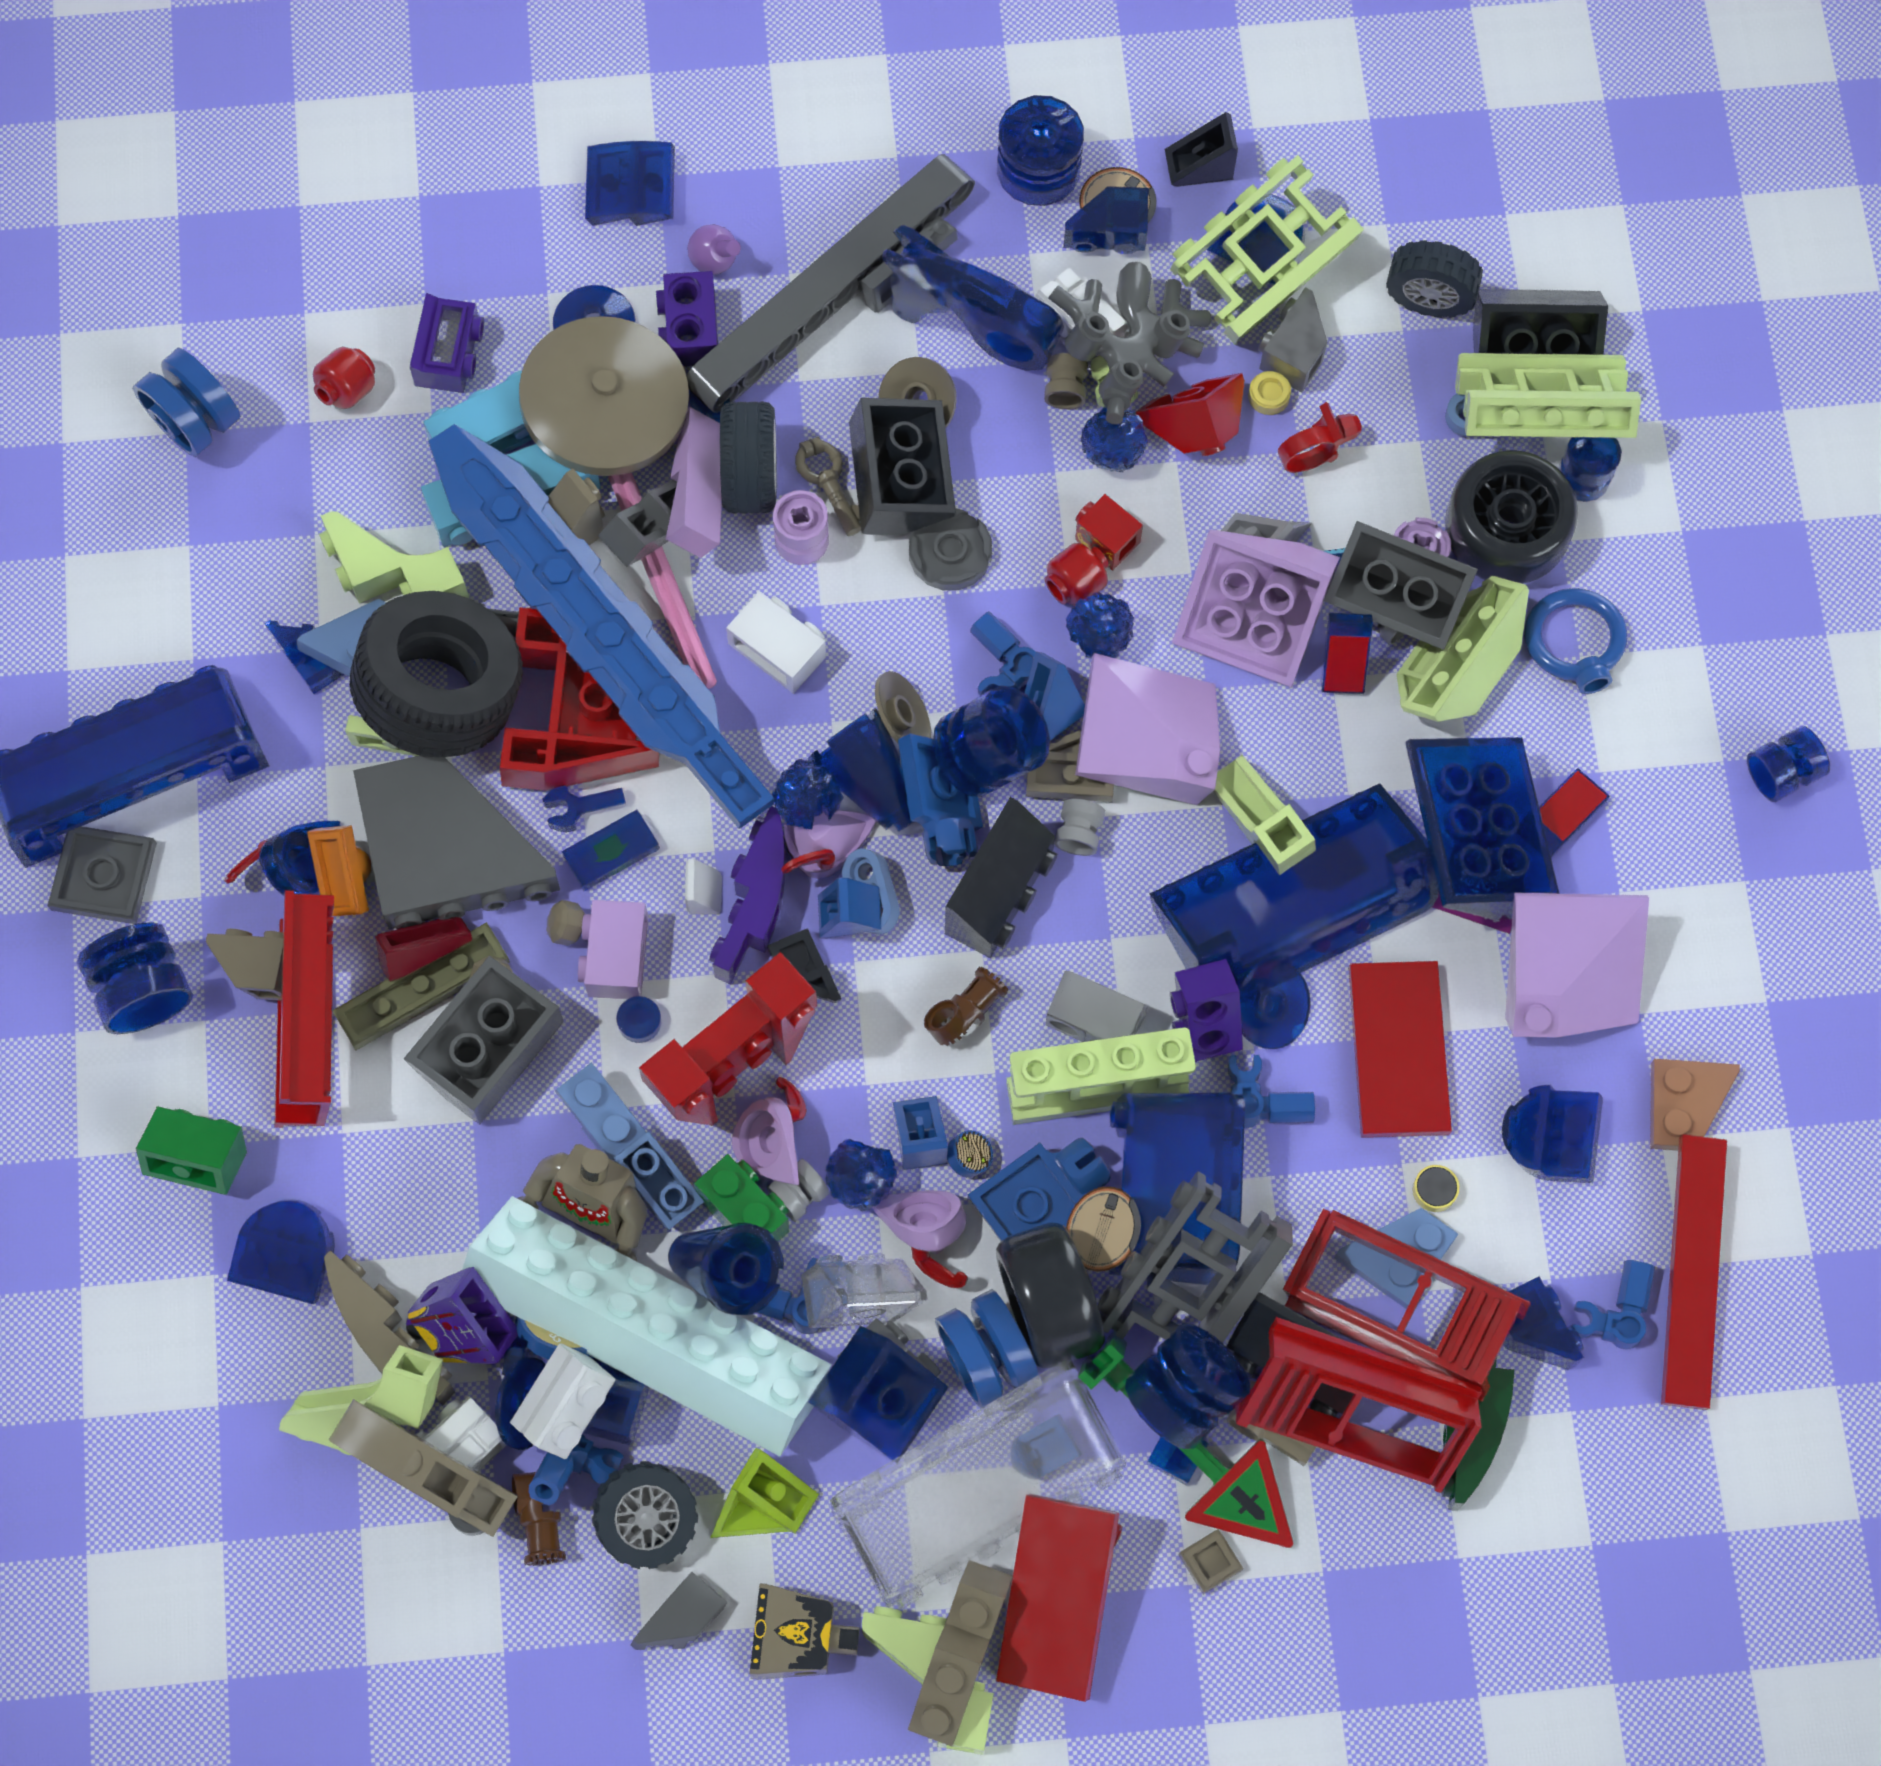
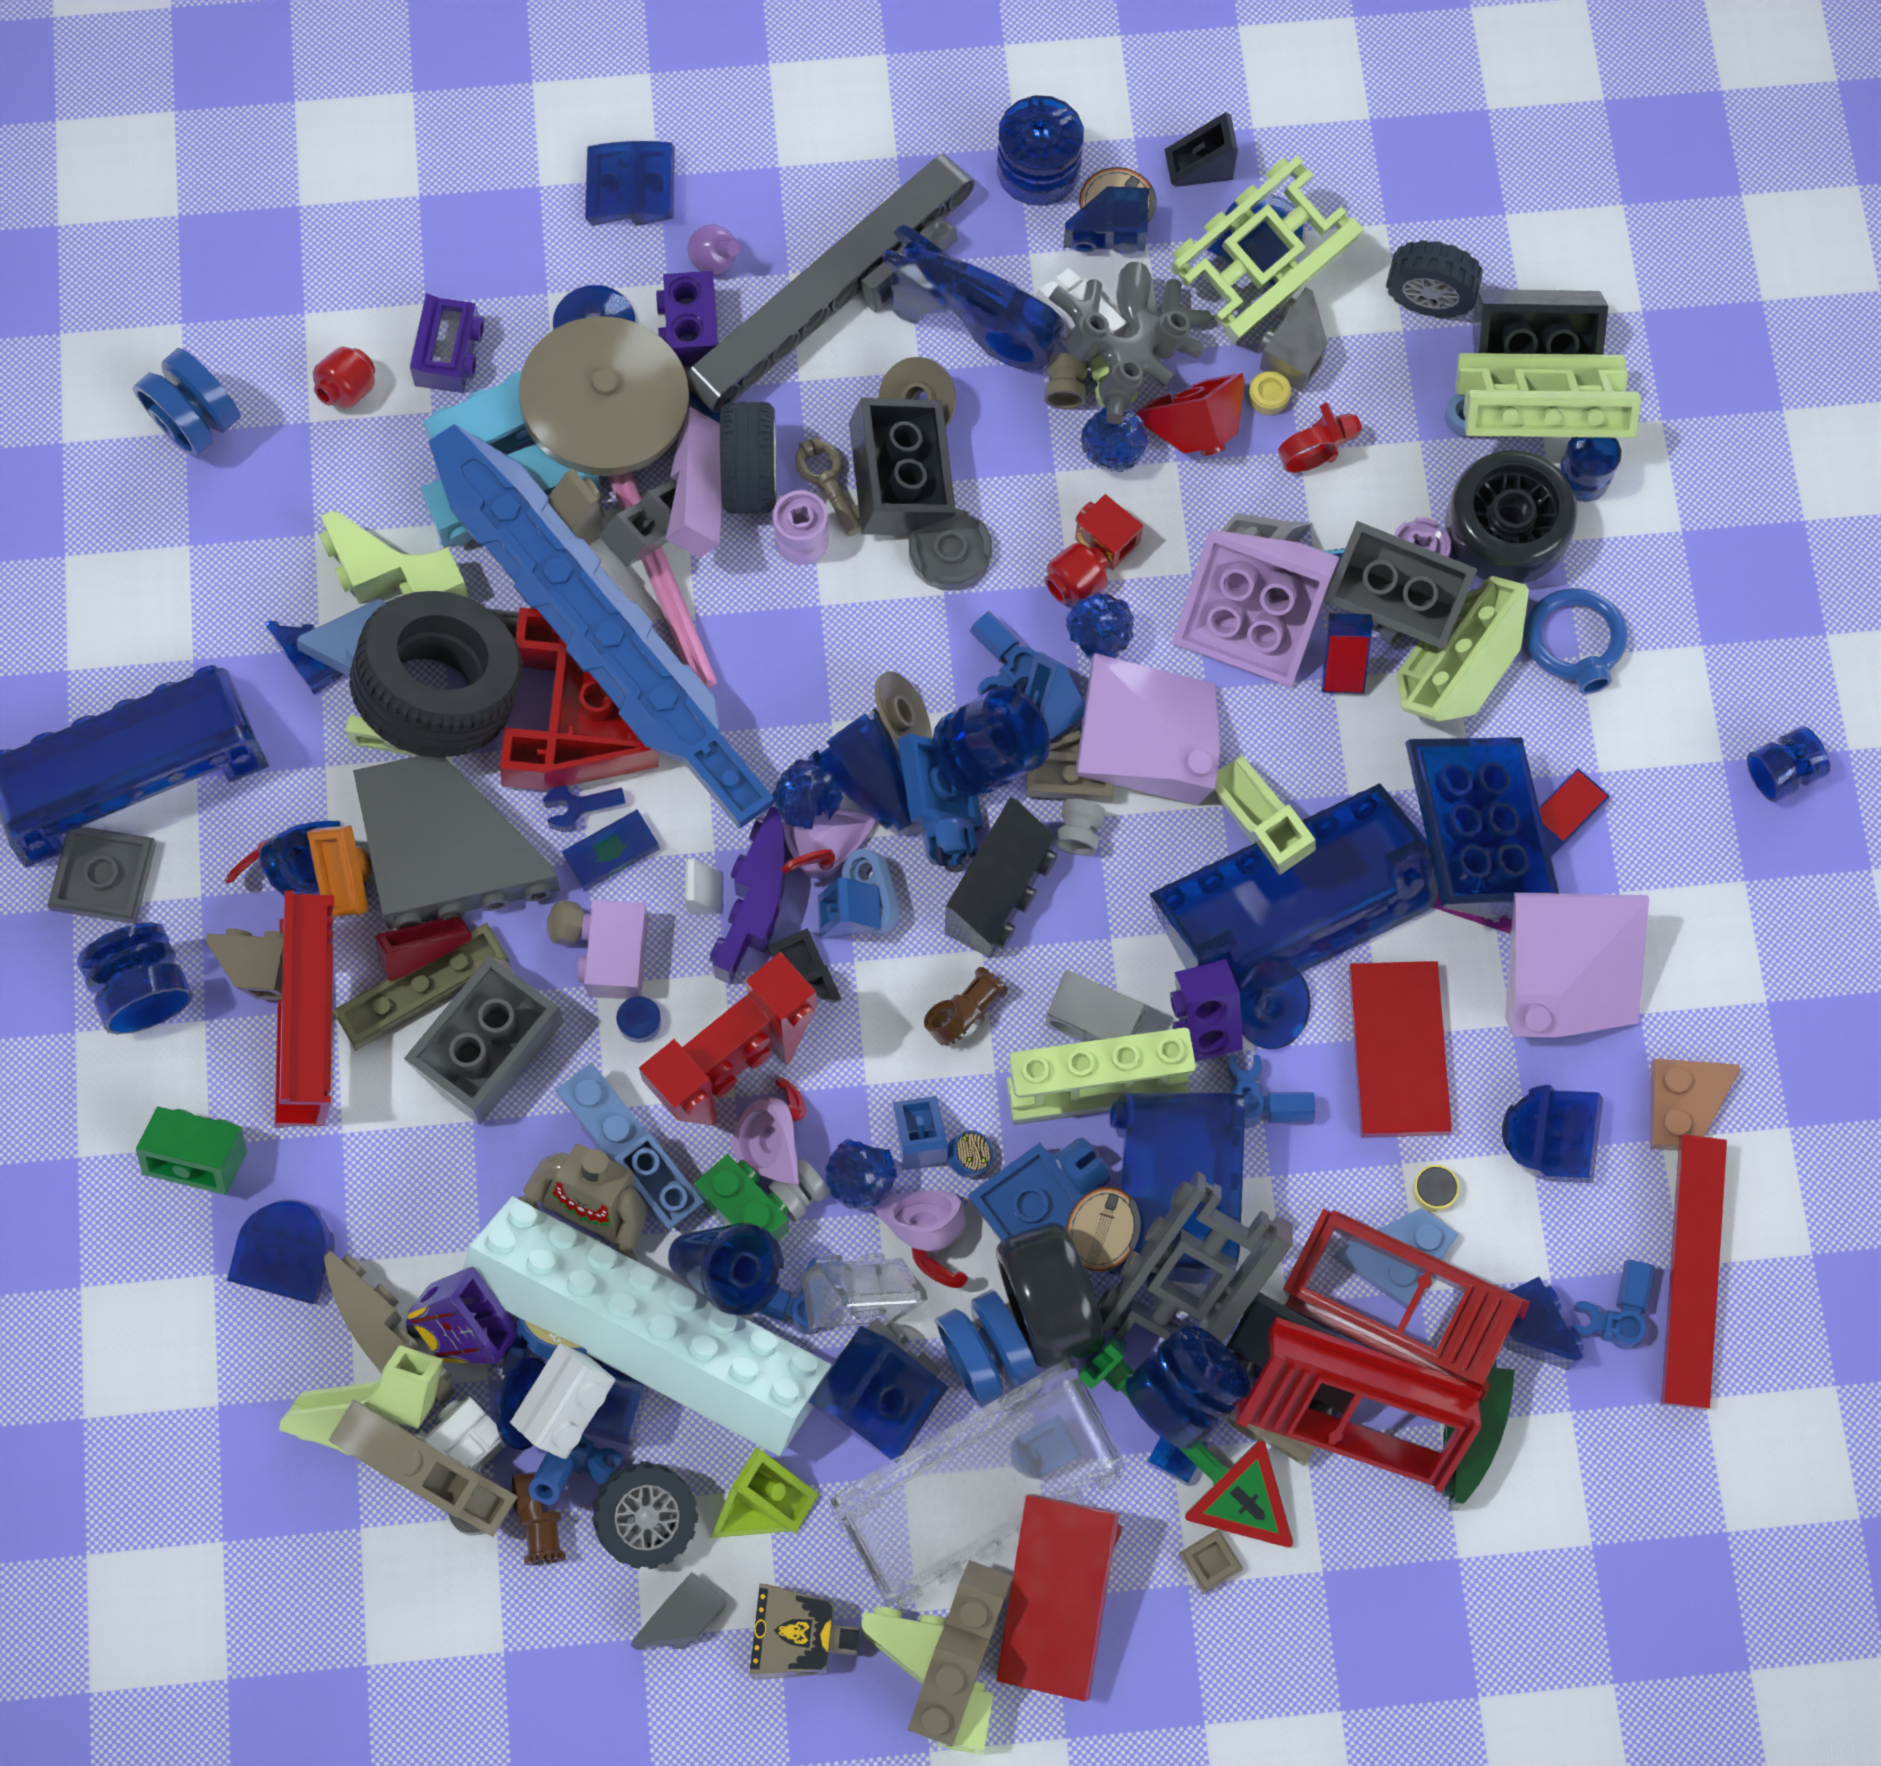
(777, 641): white piece -> none

